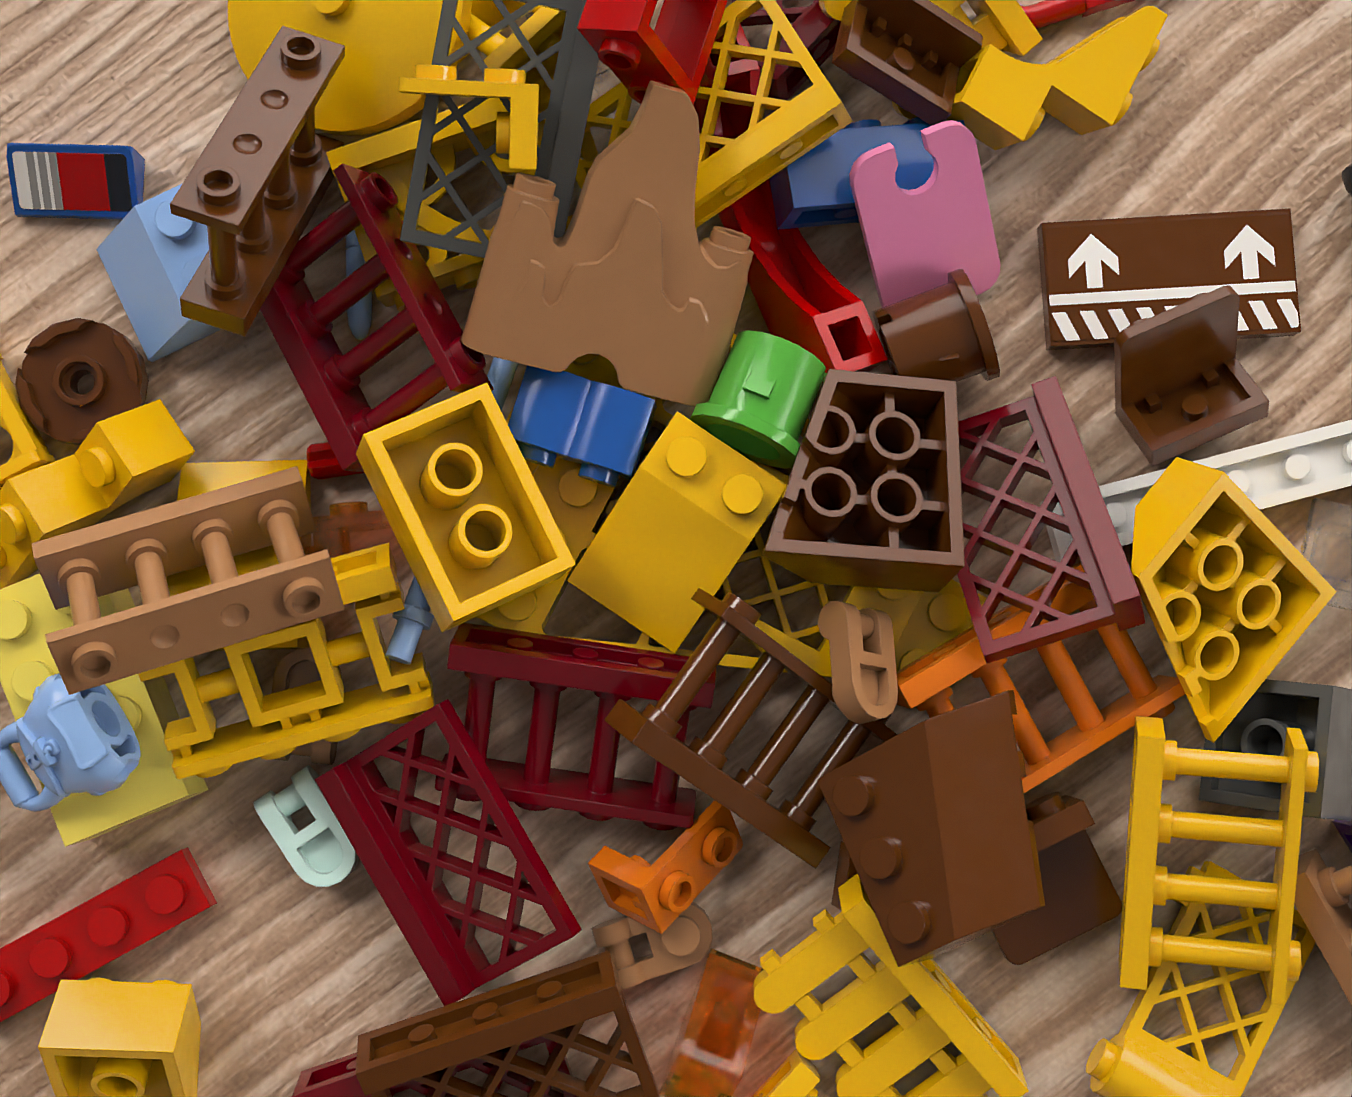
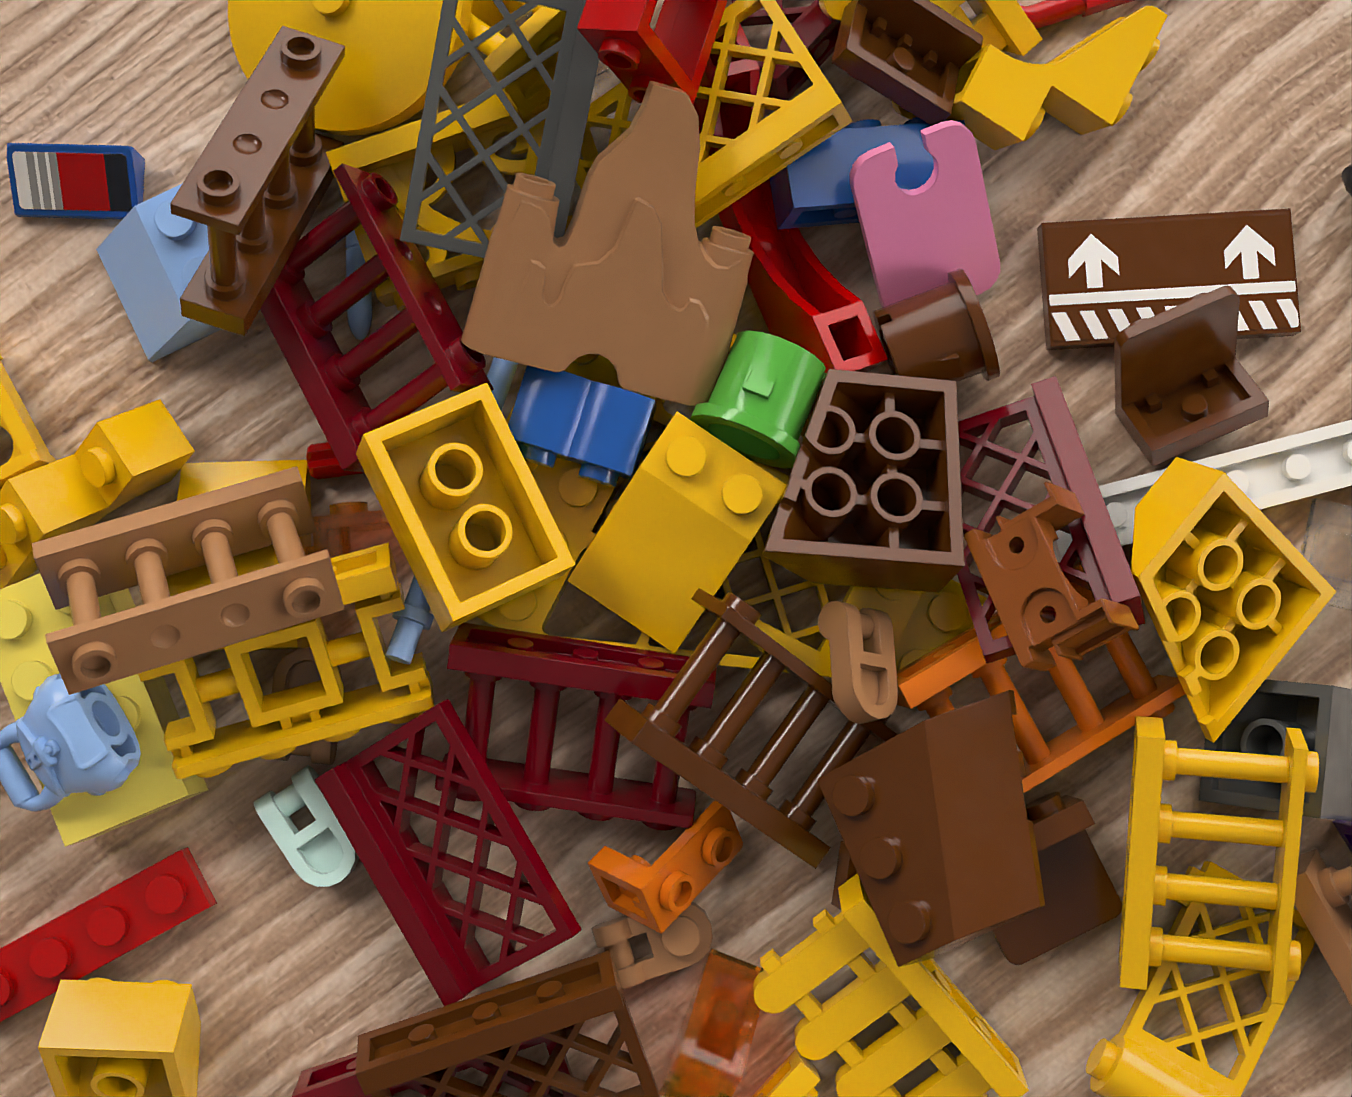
(60, 359): reddish brown plate -> none
(514, 129): yellow bracket -> none
(1032, 588): none -> dark orange piece

